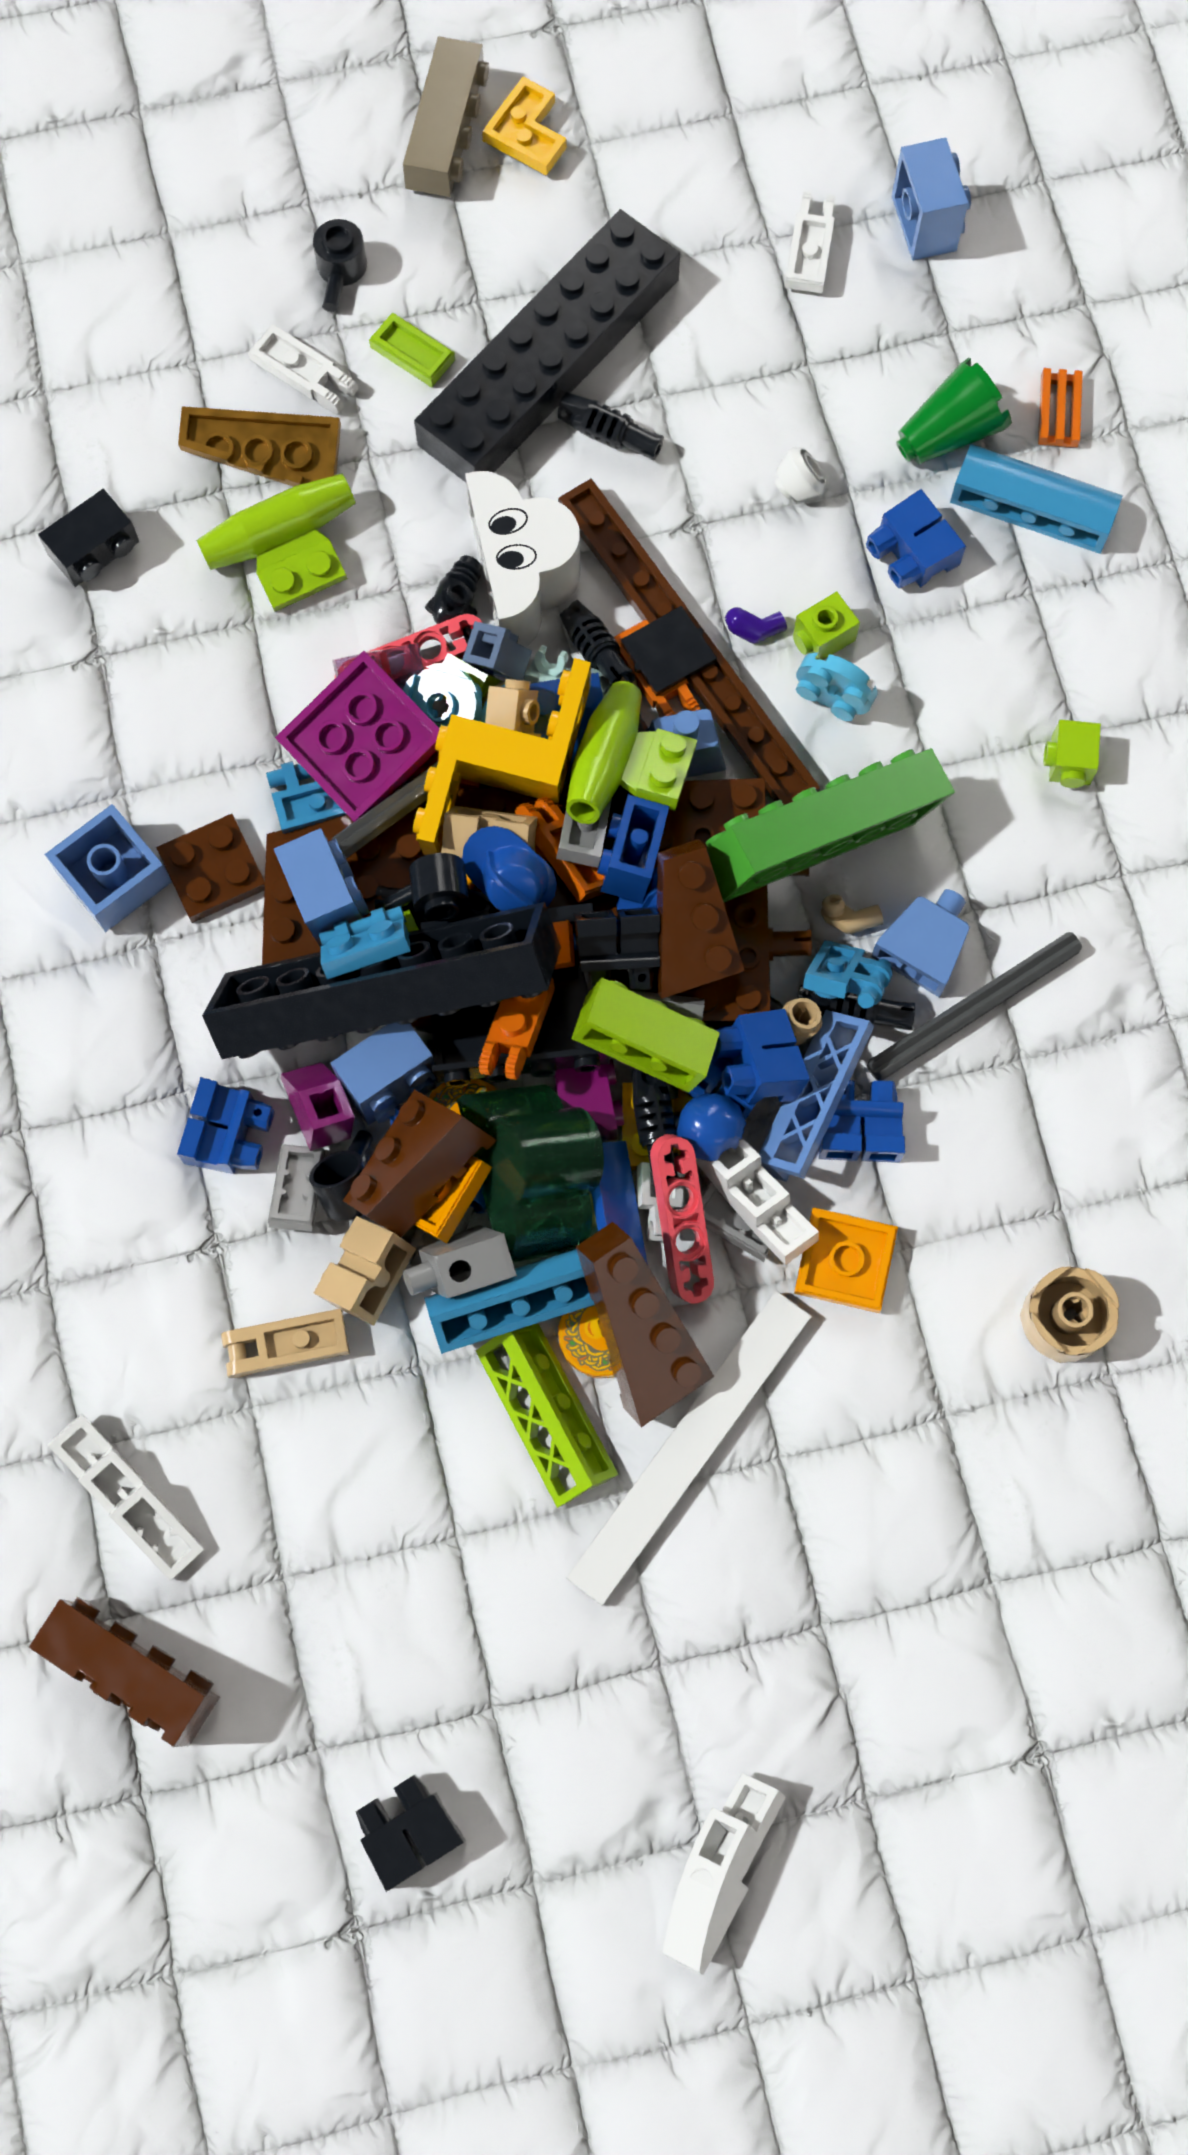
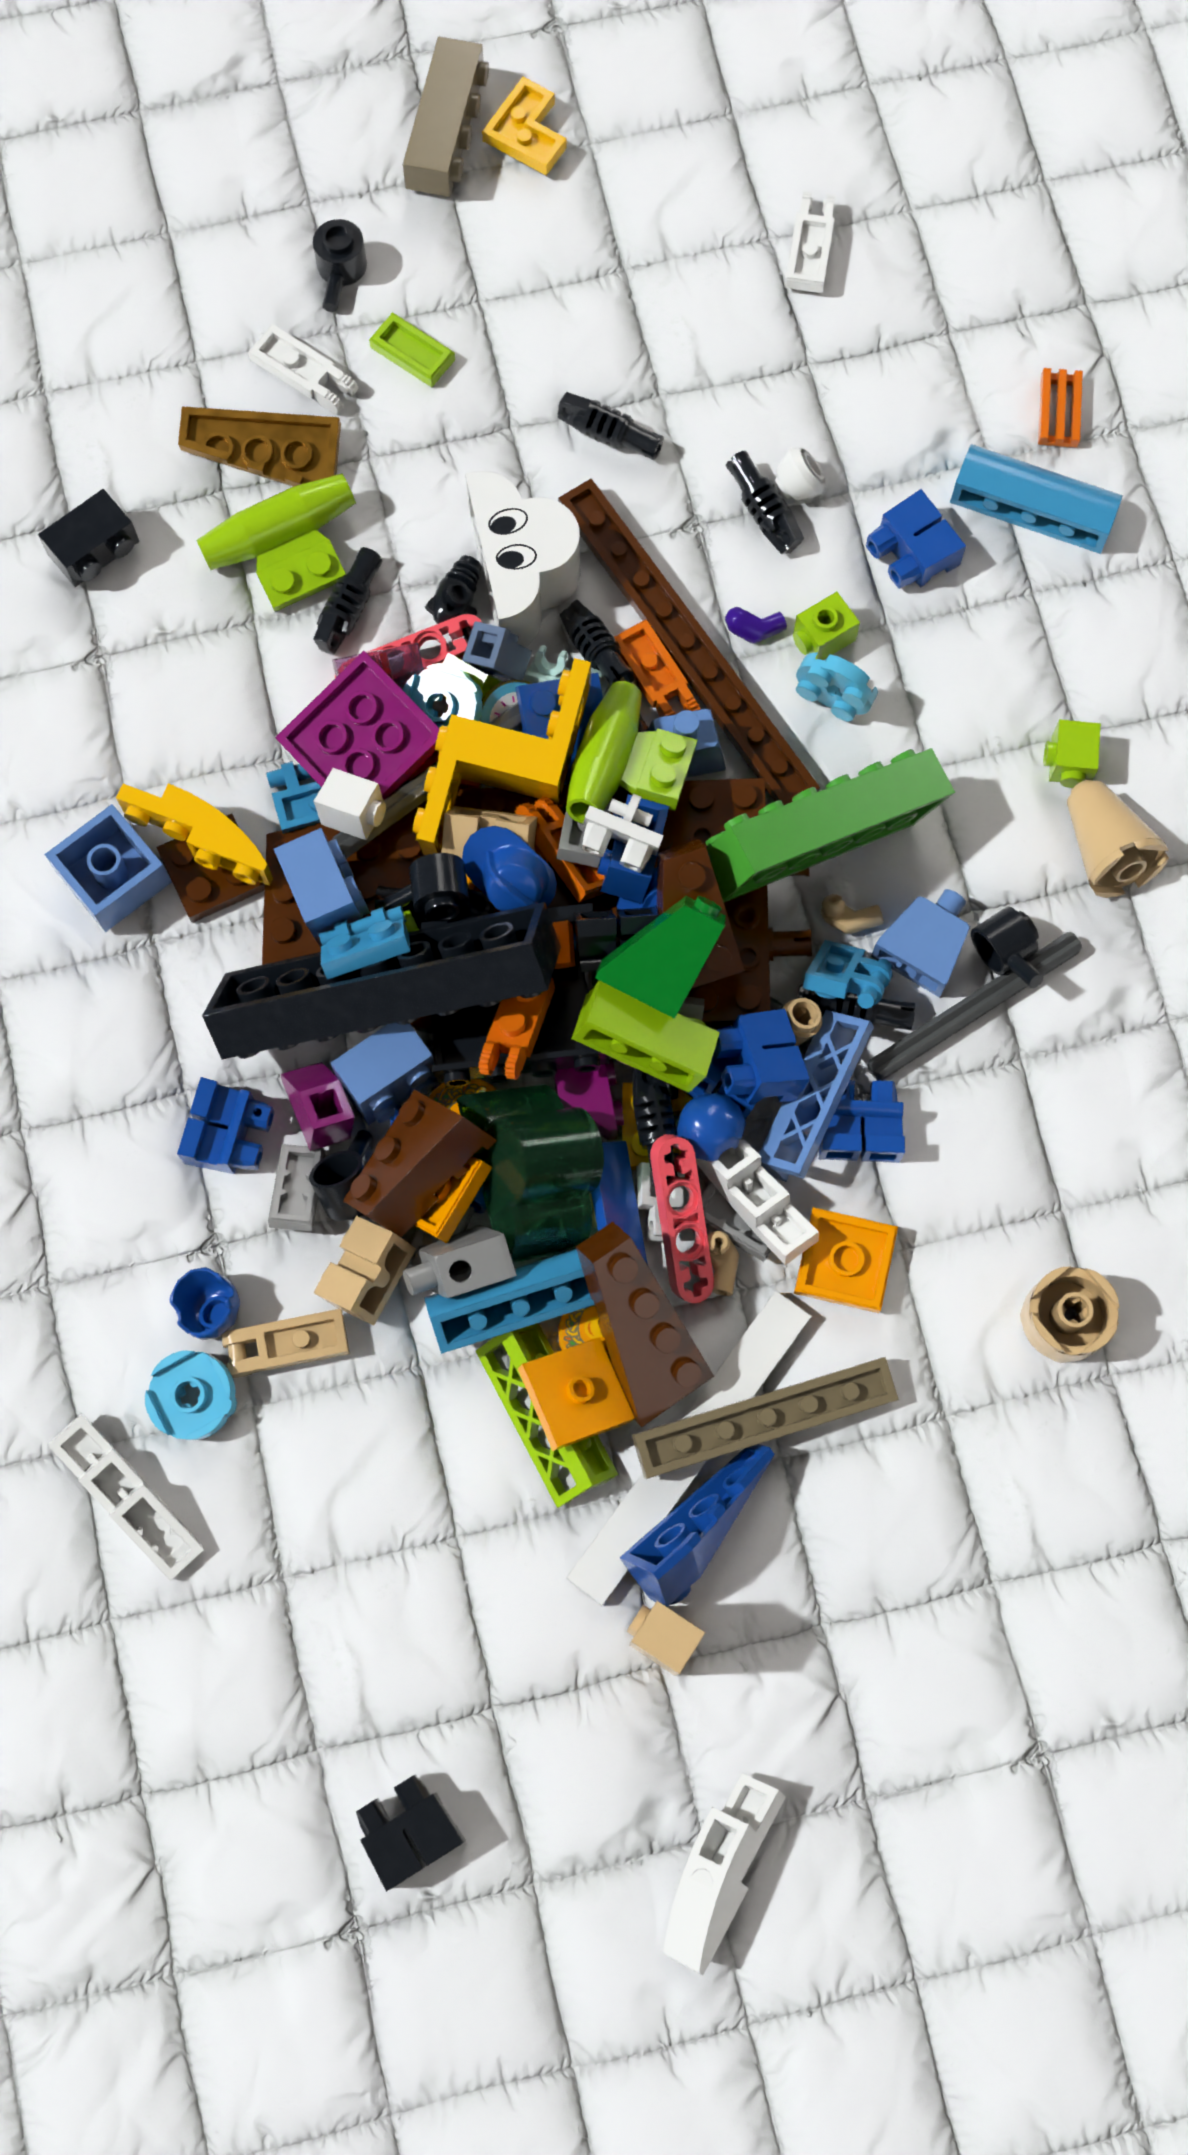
(126, 1671): reddish brown wedge -> none
(205, 1303): none -> blue hair
(210, 833): none -> yellow slope
(214, 1403): none -> medium azure plate
(346, 602): none -> black hinge
(350, 804): none -> white brick
(513, 706): tan brick -> none
(548, 348): black brick -> none
(576, 1393): none -> light orange plate
(604, 826): none -> white hips
(664, 1637): none -> tan brick
(665, 955): none -> green slope
(668, 650): black piece -> none
(685, 1541): none -> blue wedge
(724, 1261): none -> tan arm
(764, 1417): none -> dark tan plate
(765, 504): none -> black hinge
(930, 198): medium blue brick -> none
(954, 415): green cone -> none
(1007, 942): none -> black piece
(1113, 840): none -> tan cone

